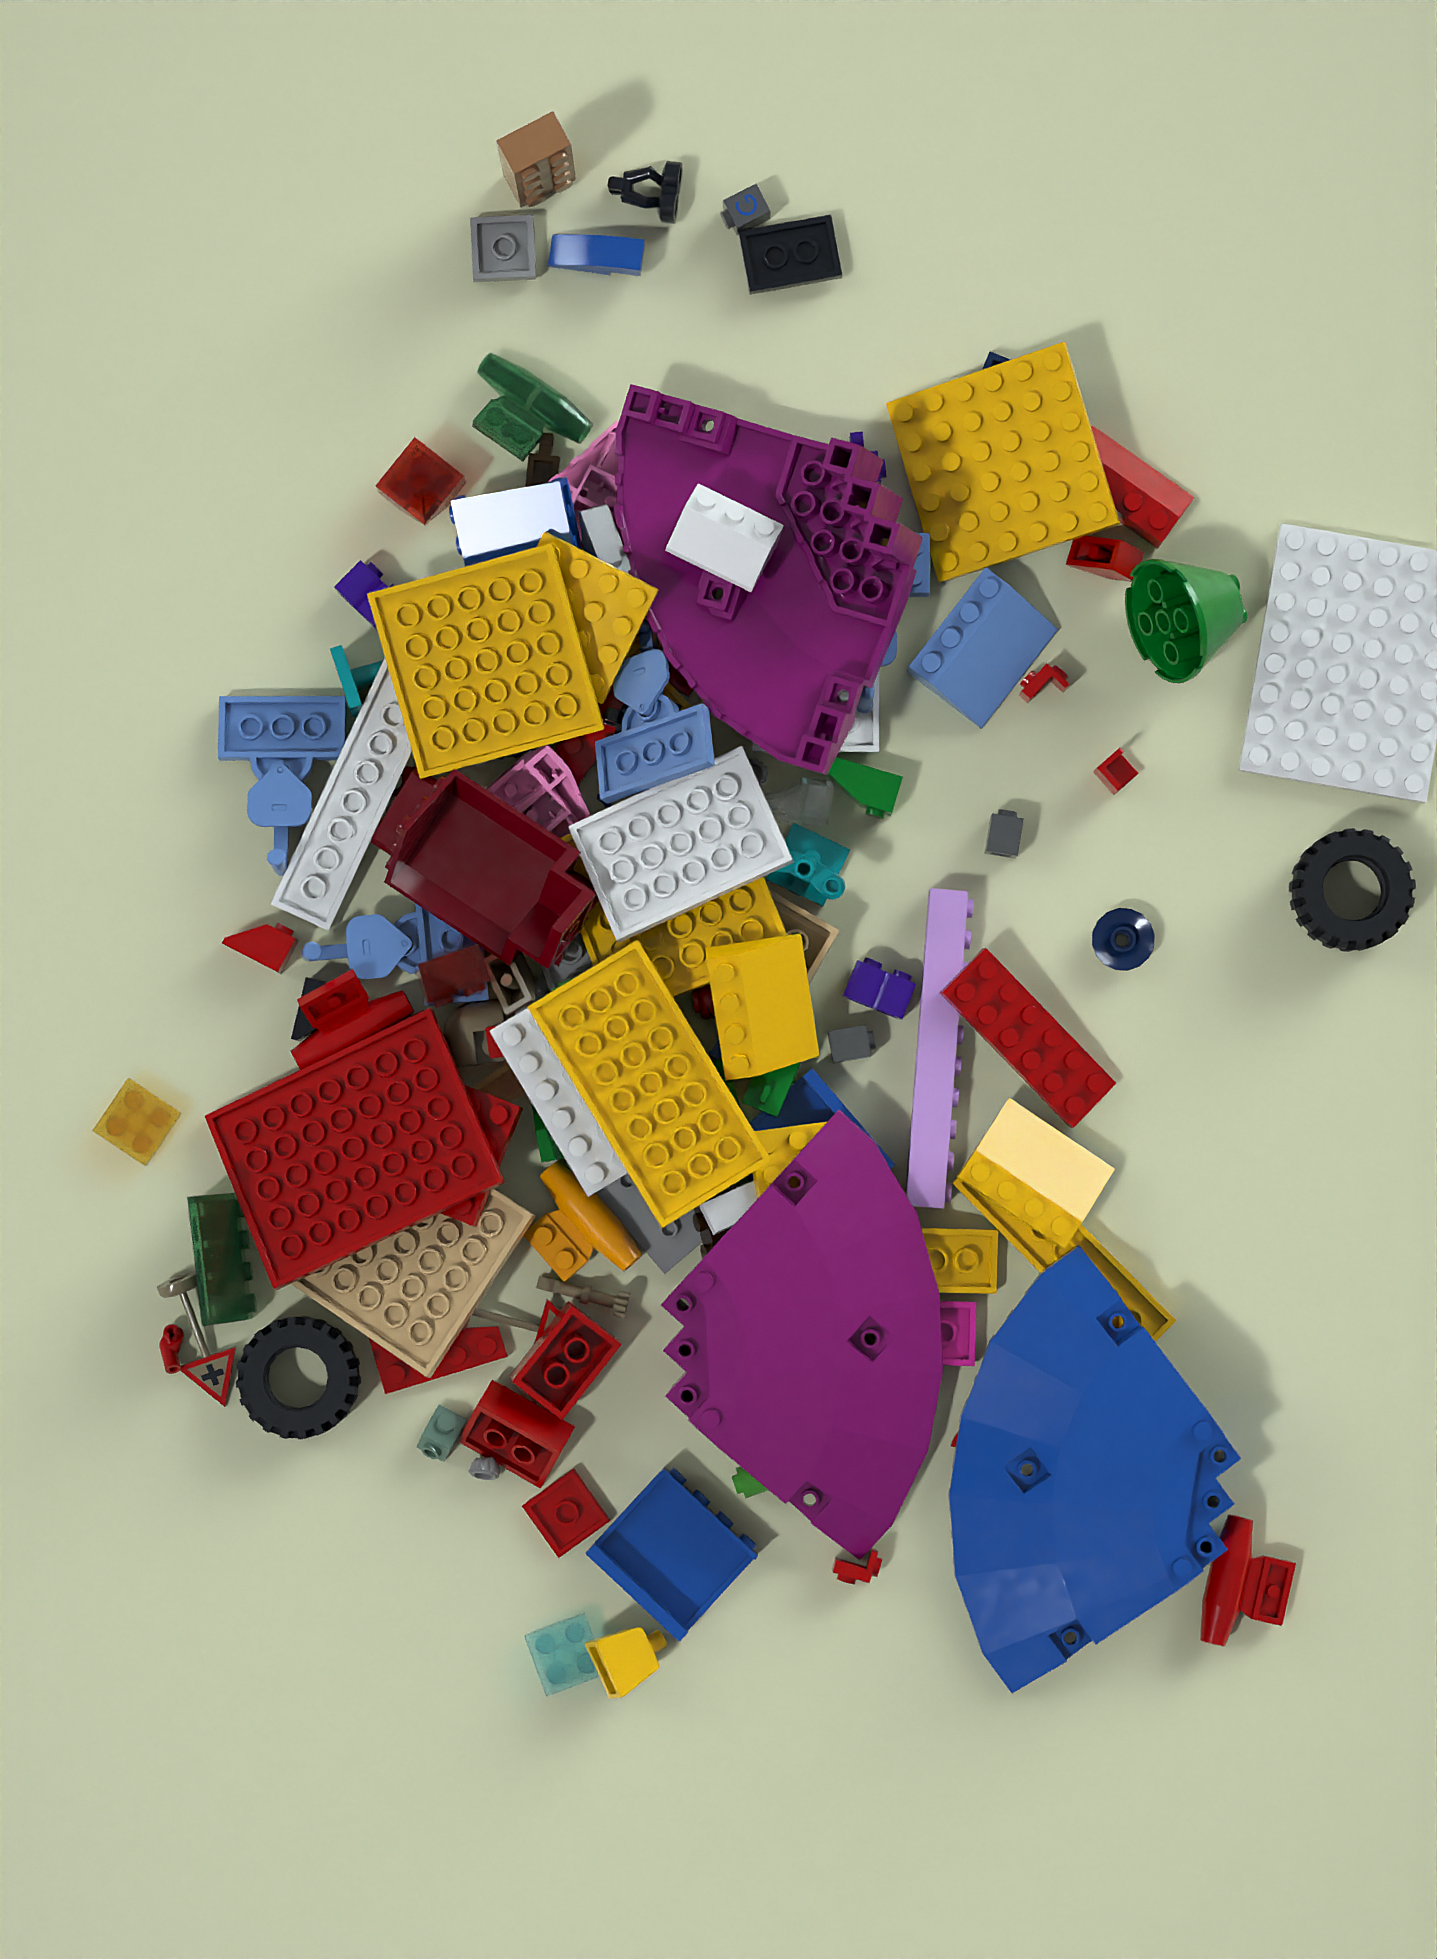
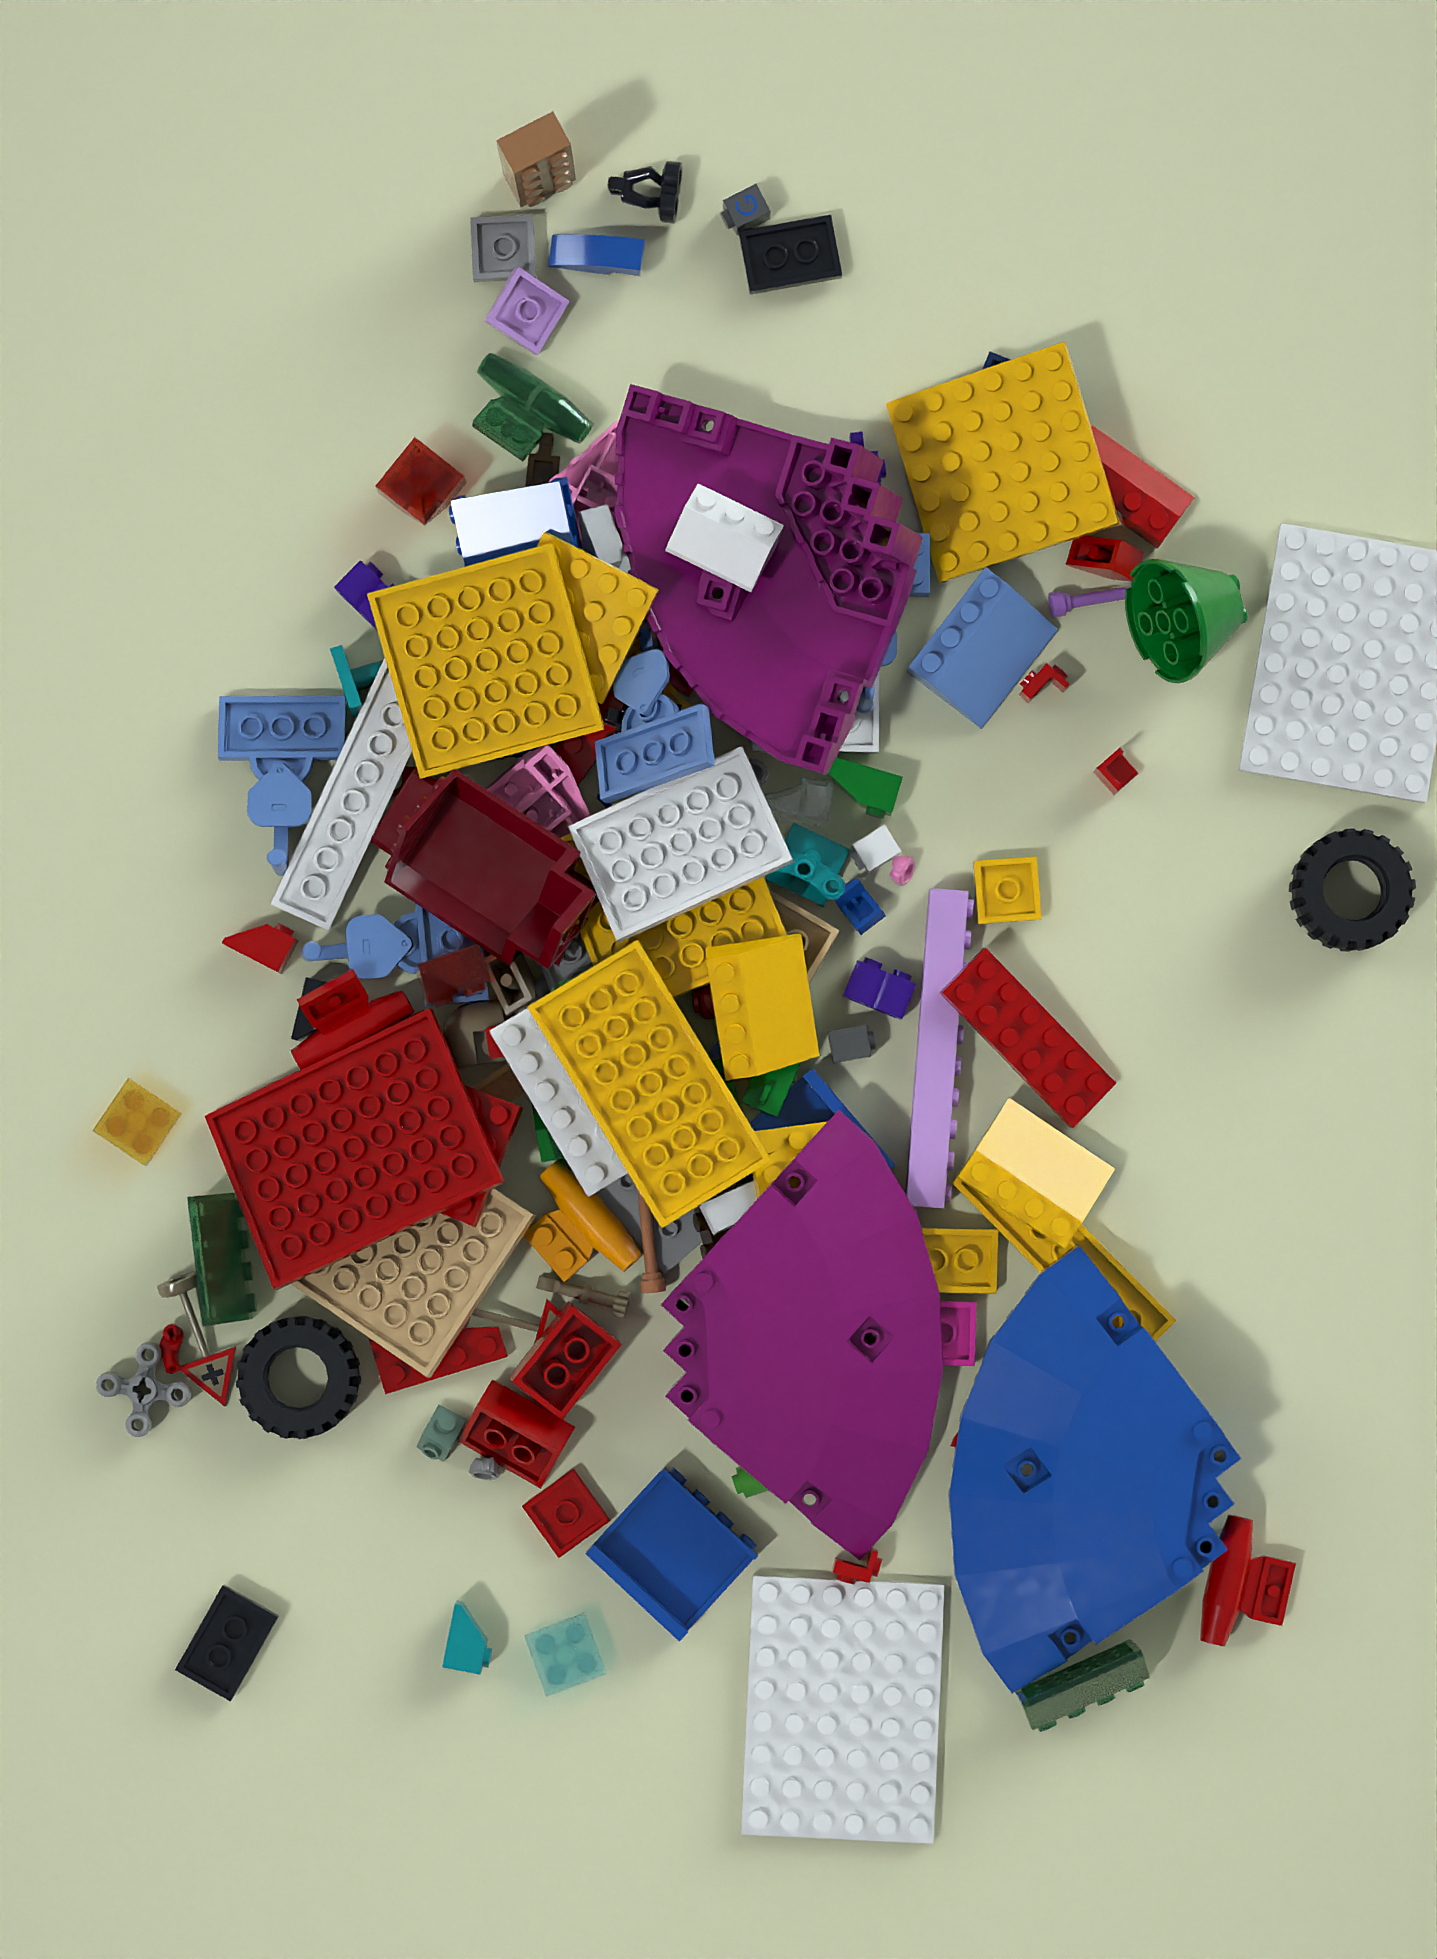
(129, 1388): none -> light grey gear
(227, 1642): none -> black plate
(466, 1643): none -> teal slope
(526, 310): none -> lavender plate
(625, 1658): yellow torso -> none
(652, 1279): none -> nougat piece
(842, 1709): none -> white plate
(859, 906): none -> blue bracket
(874, 850): none -> white brick
(902, 869): none -> bright pink piece
(1004, 834): dark grey brick -> none
(1007, 890): none -> yellow plate
(1062, 603): none -> medium lavender piece
(1083, 1684): none -> clear green slope
(1134, 927): dark blue dish -> none

